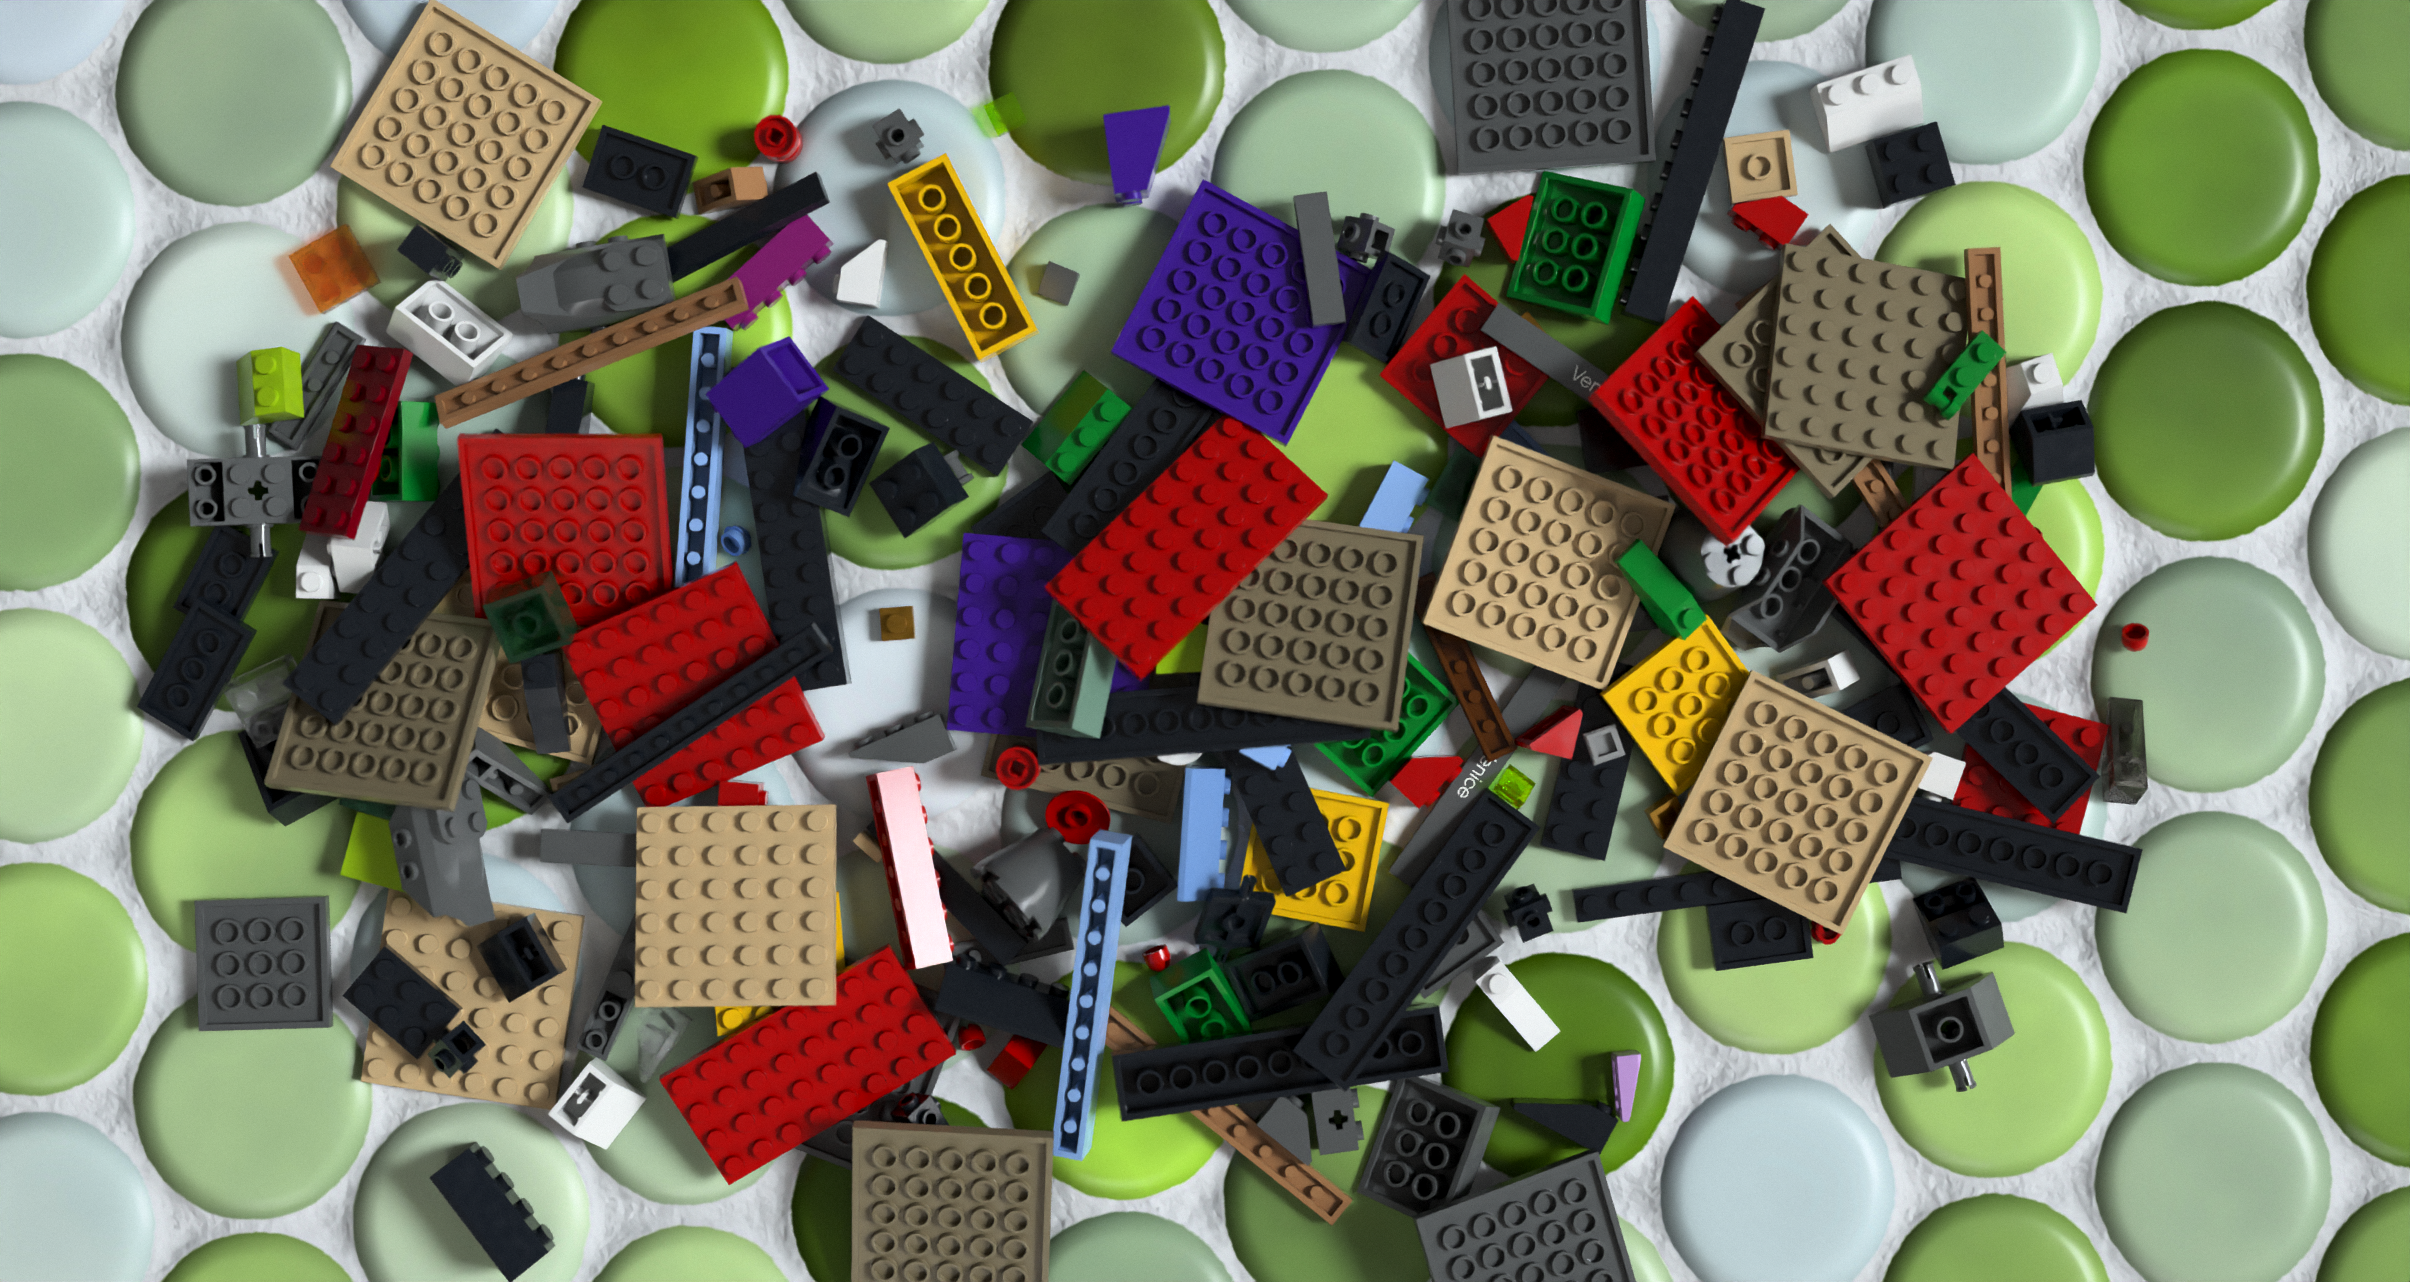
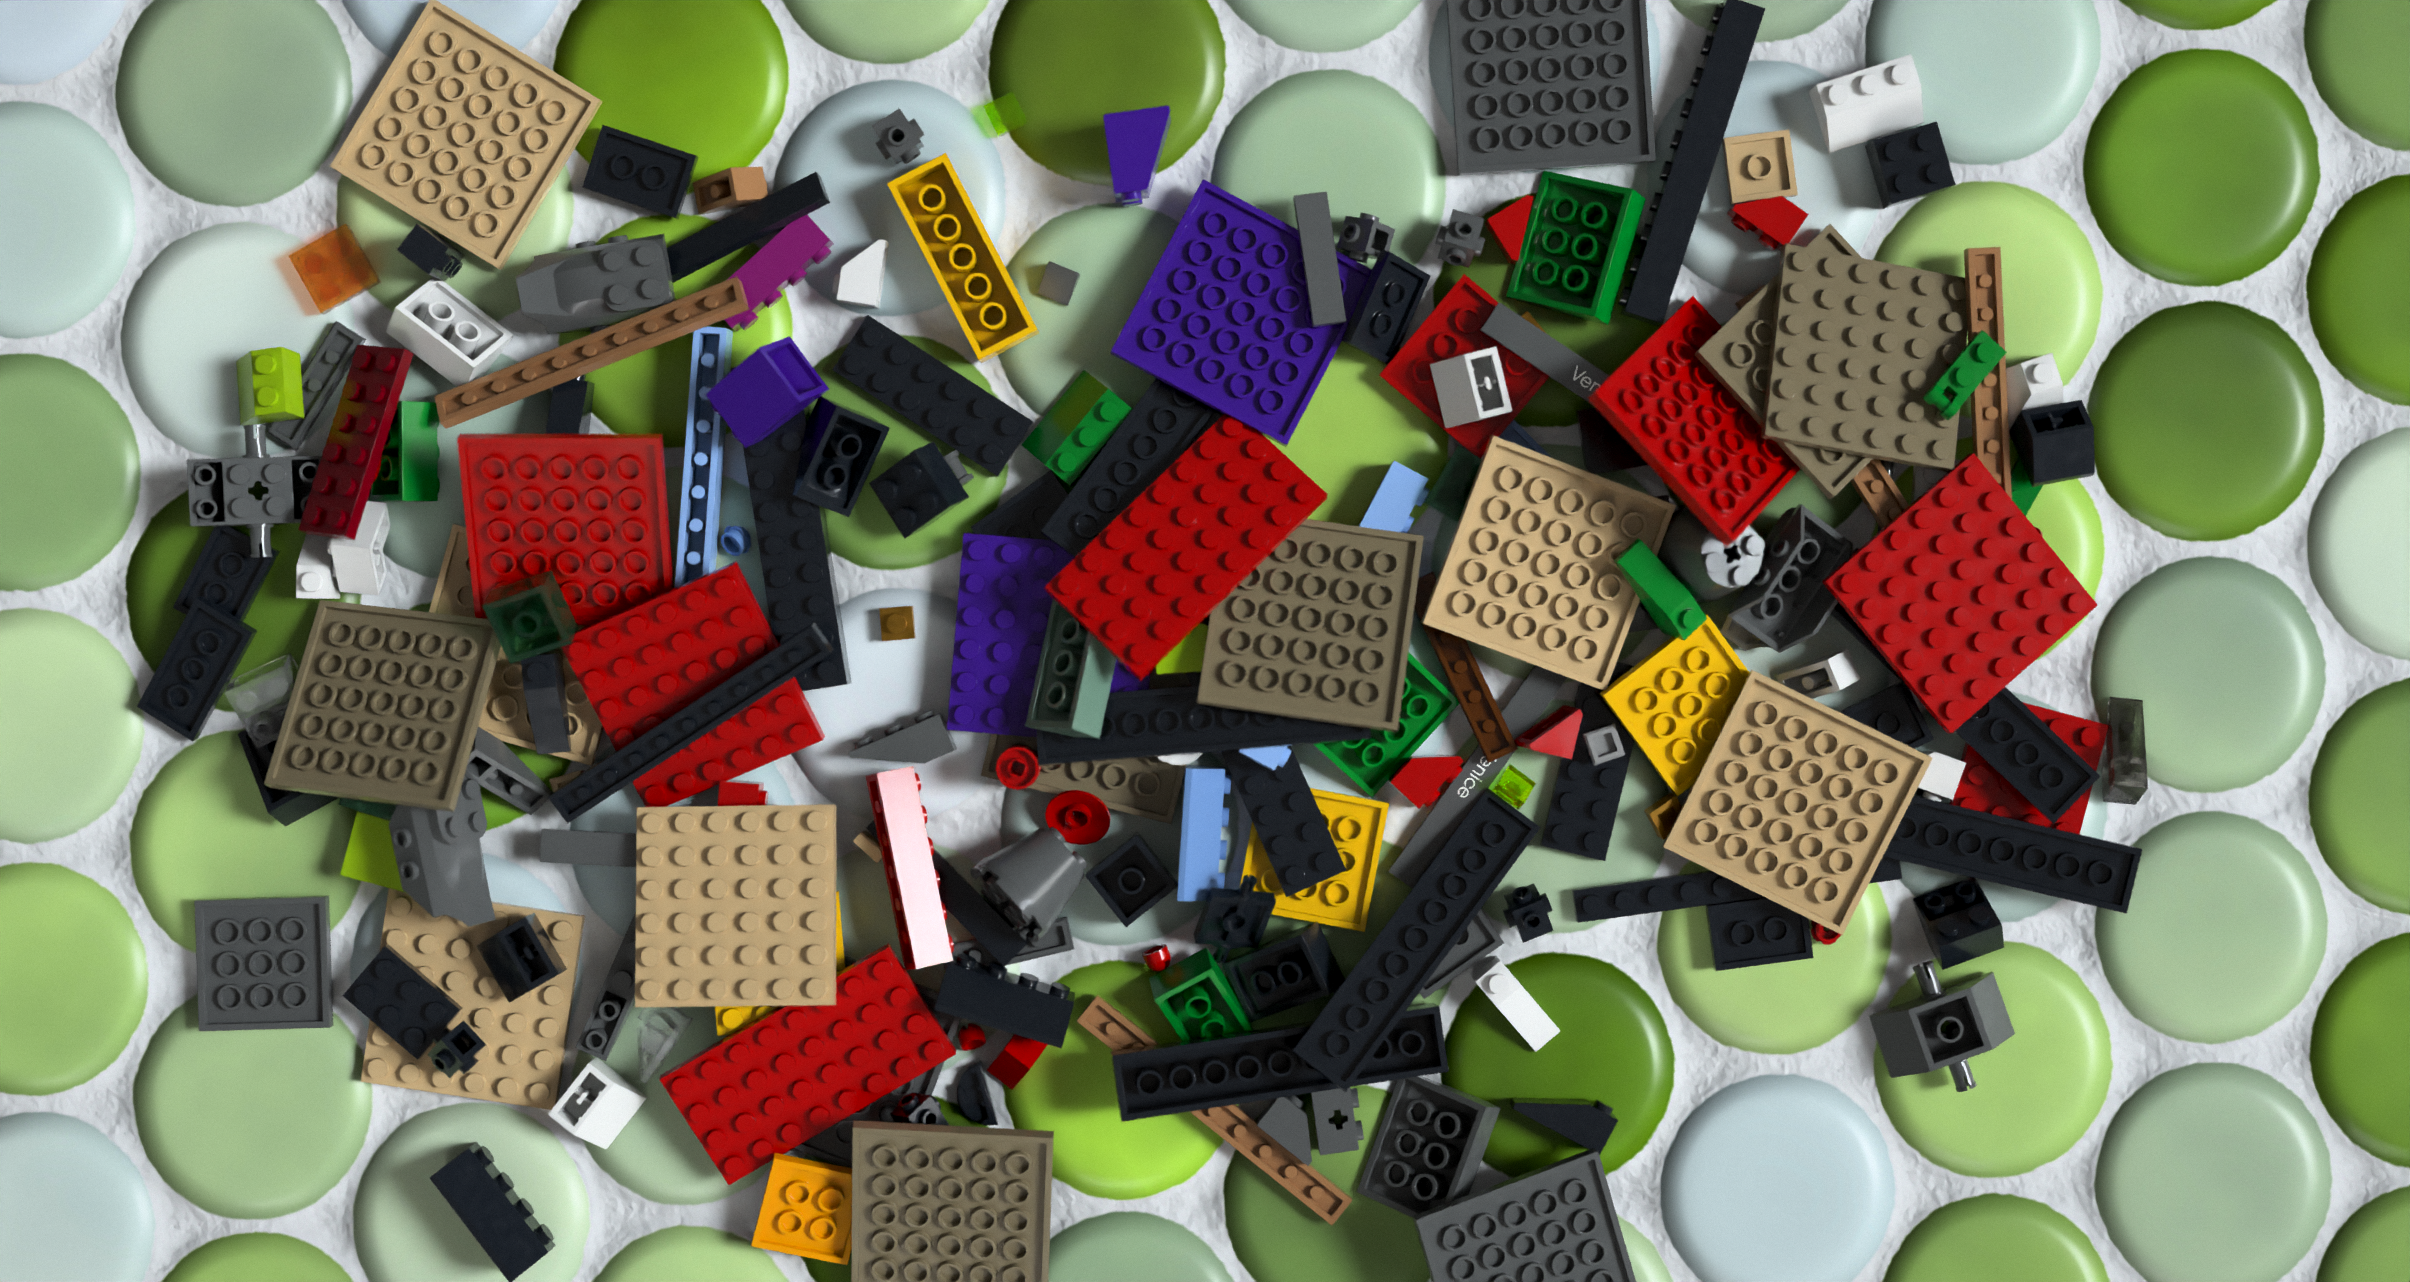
(386, 610): black plate -> none
(778, 139): red wheel -> none
(806, 1210): none -> light orange plate
(975, 1096): none -> black tile
(1091, 993): light blue brick -> none
(1625, 1075): lavender slope -> none
(2135, 637): red hinge -> none

